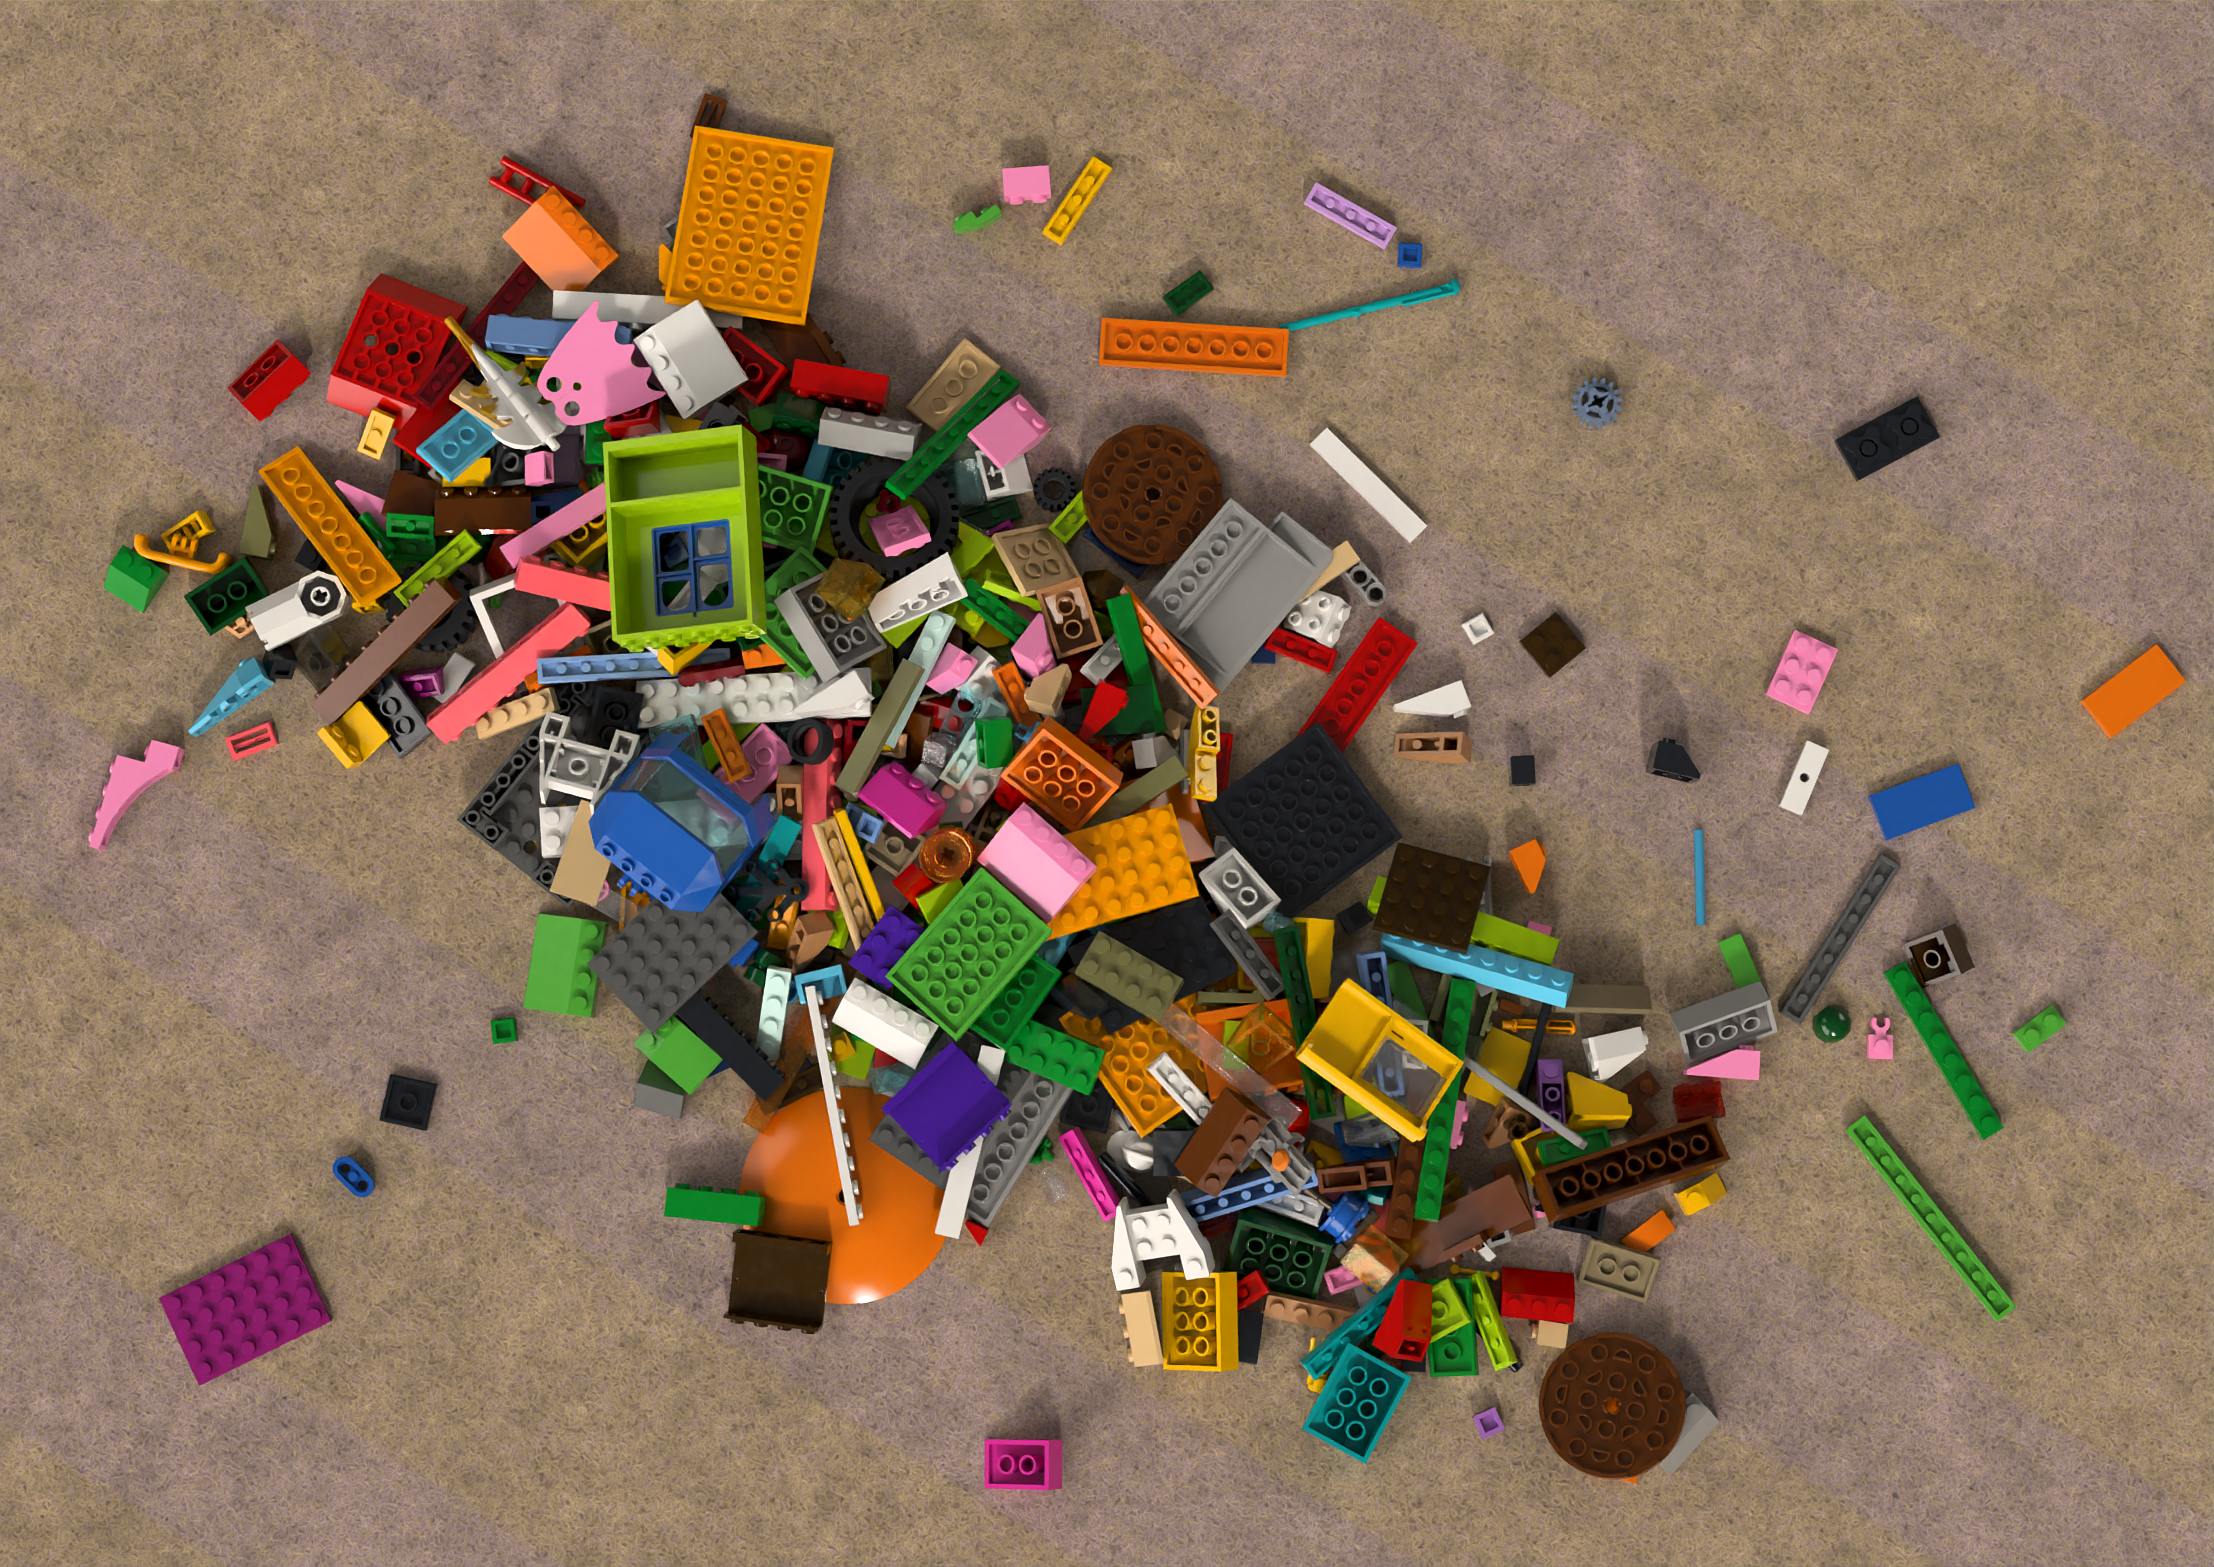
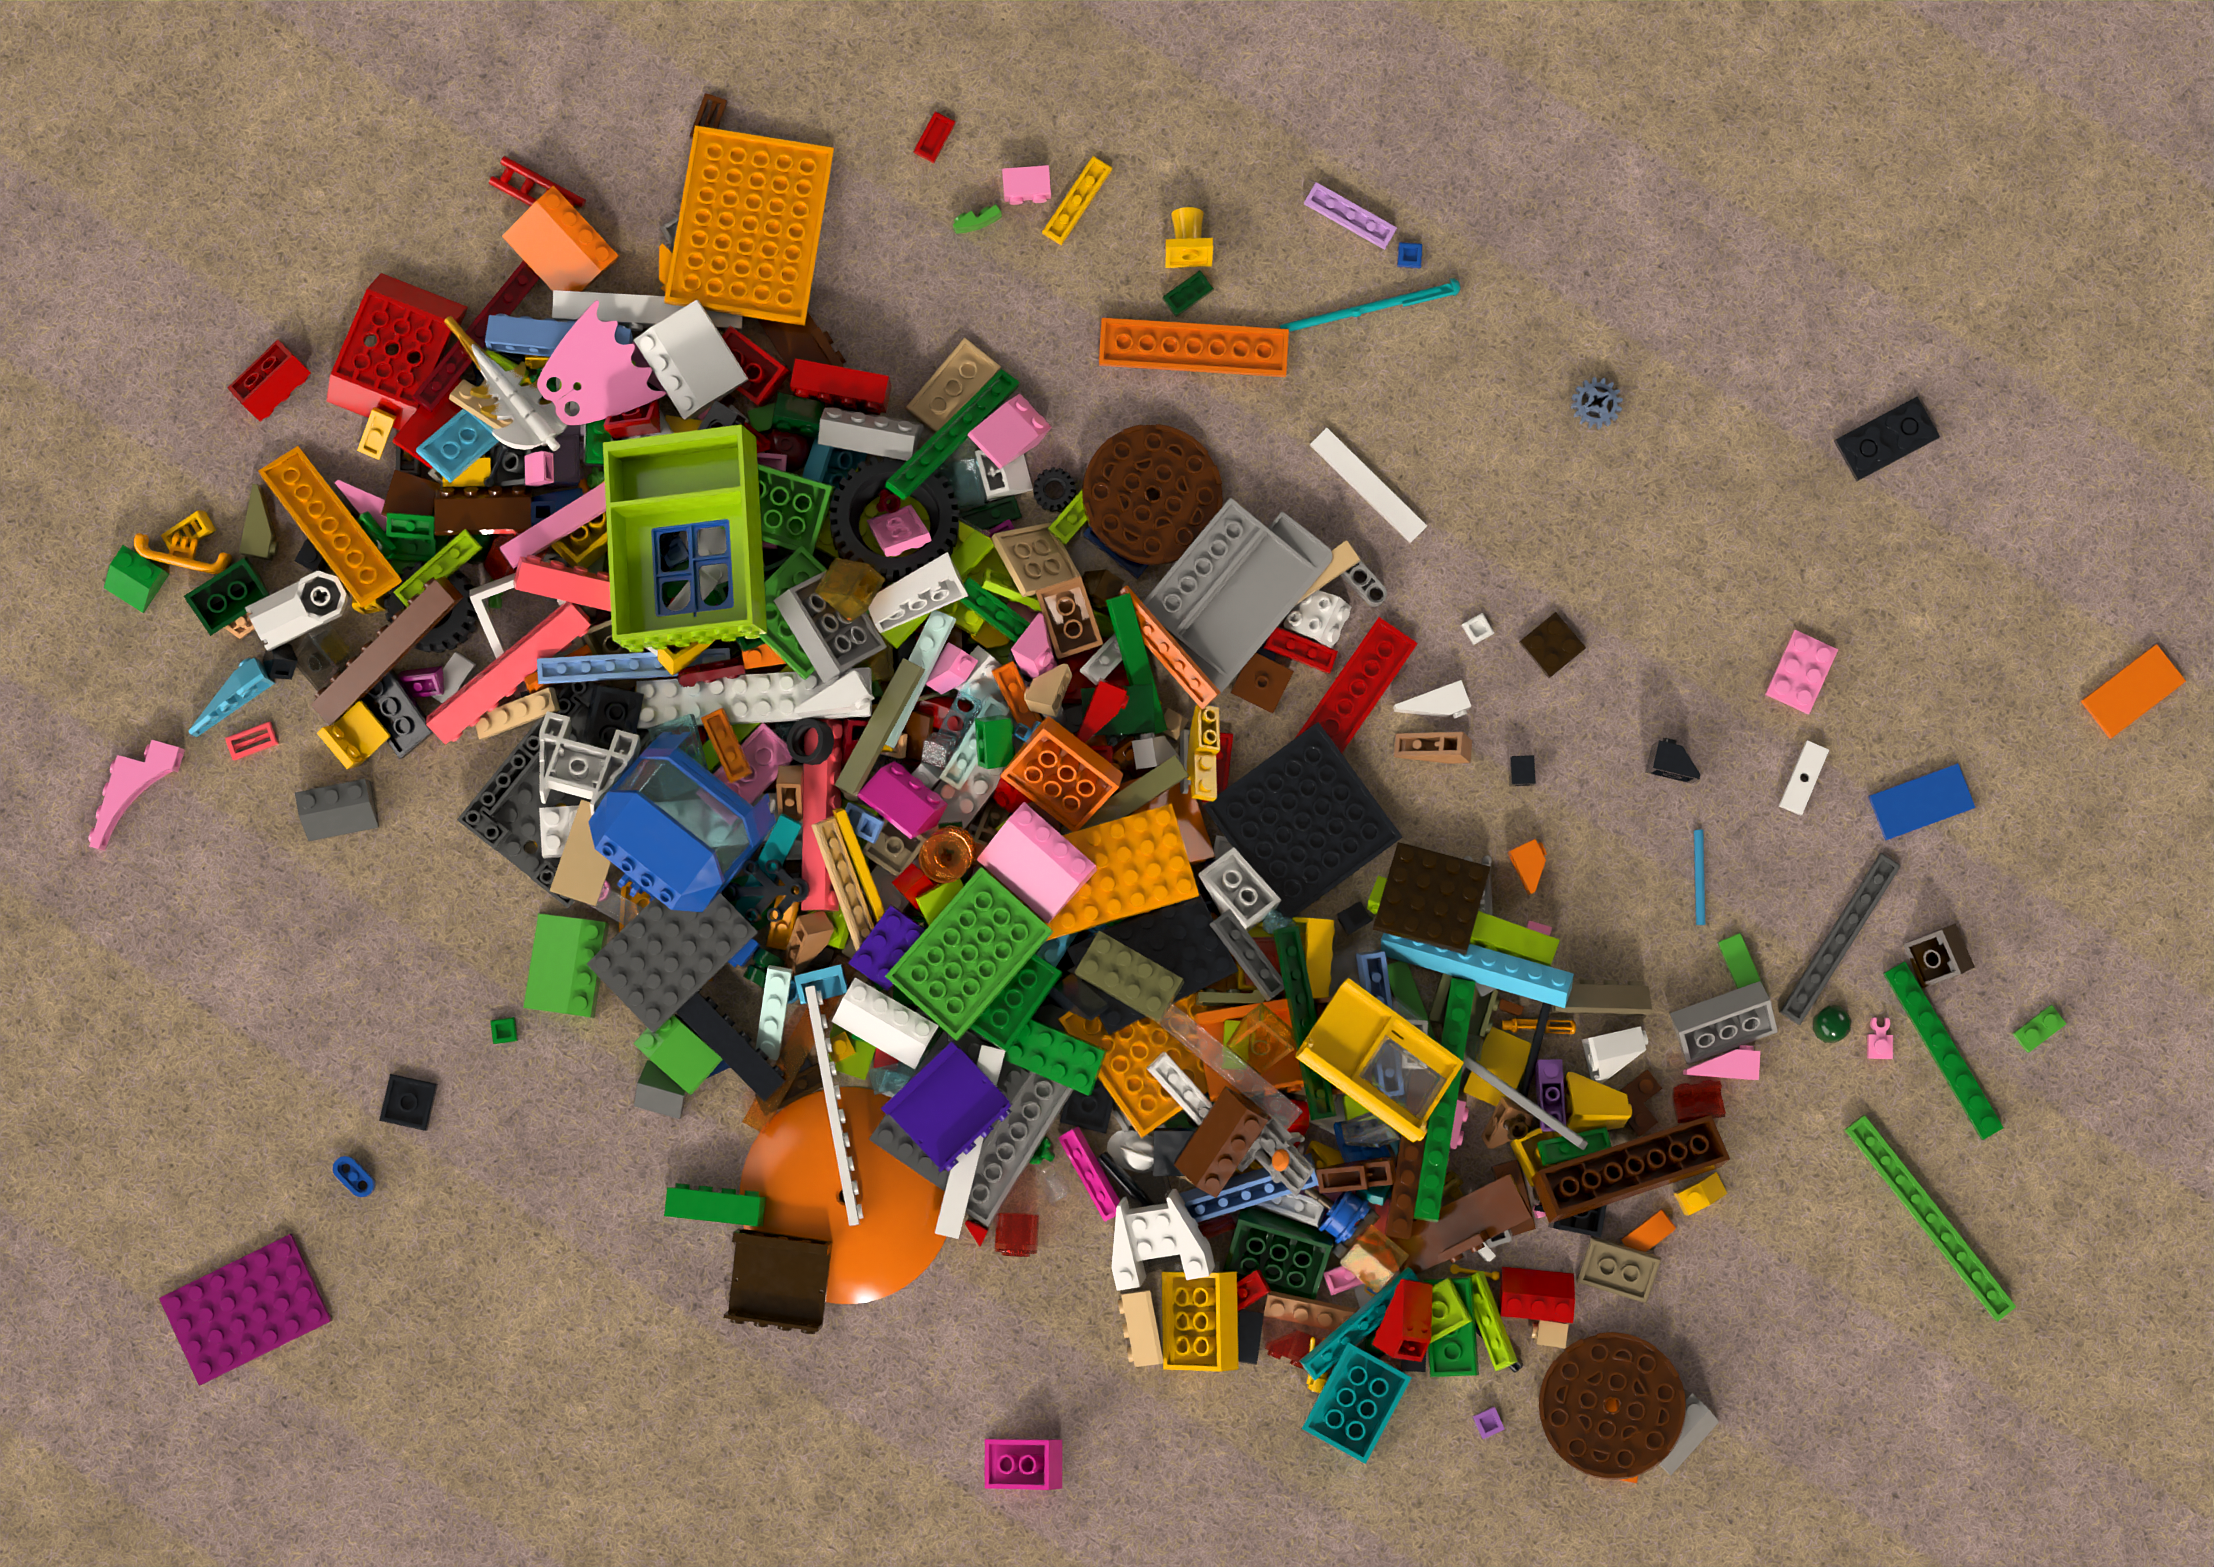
(337, 809): none -> dark grey slope
(934, 137): none -> red tile
(1016, 1234): none -> clear red piece
(1188, 247): none -> yellow plant
(1262, 682): none -> reddish brown plate
(1292, 1345): none -> clear red slope

